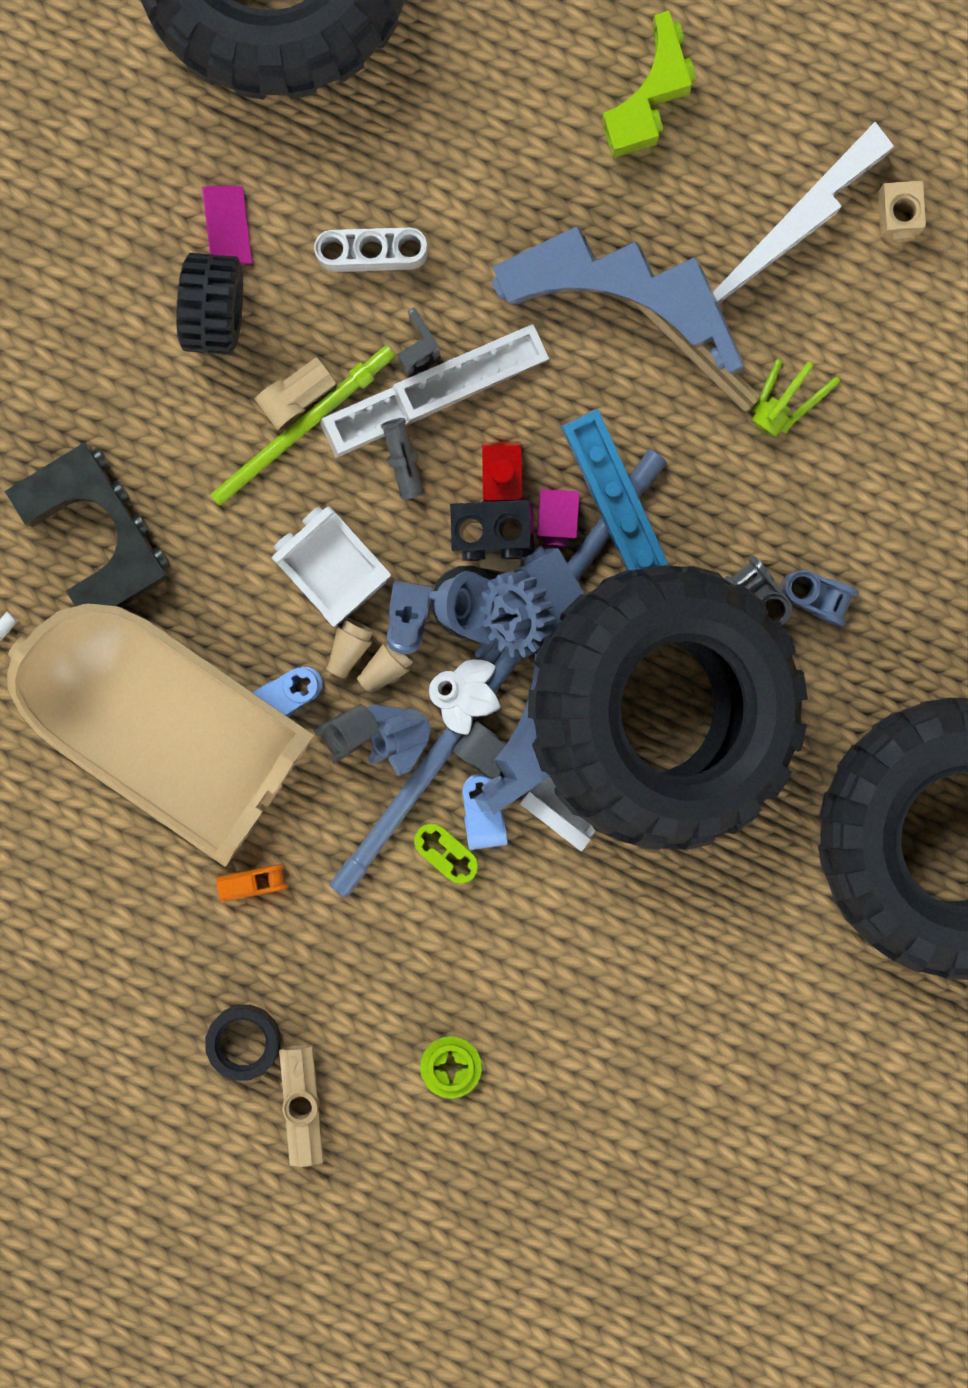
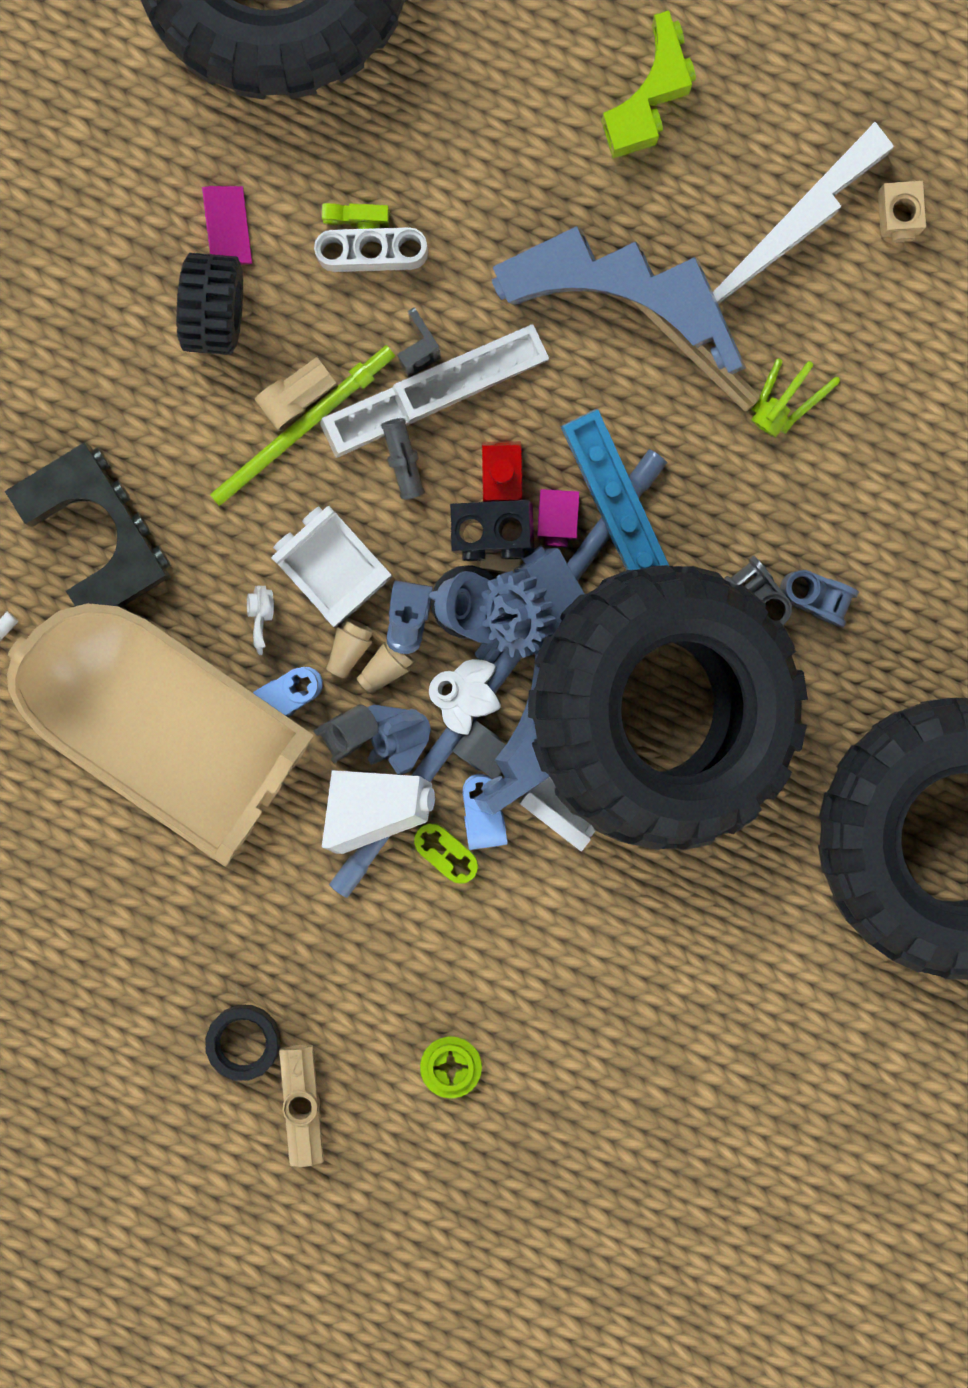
(245, 883): orange bar -> none
(261, 607): none -> white plate
(357, 215): none -> lime plate
(373, 807): none -> white slope

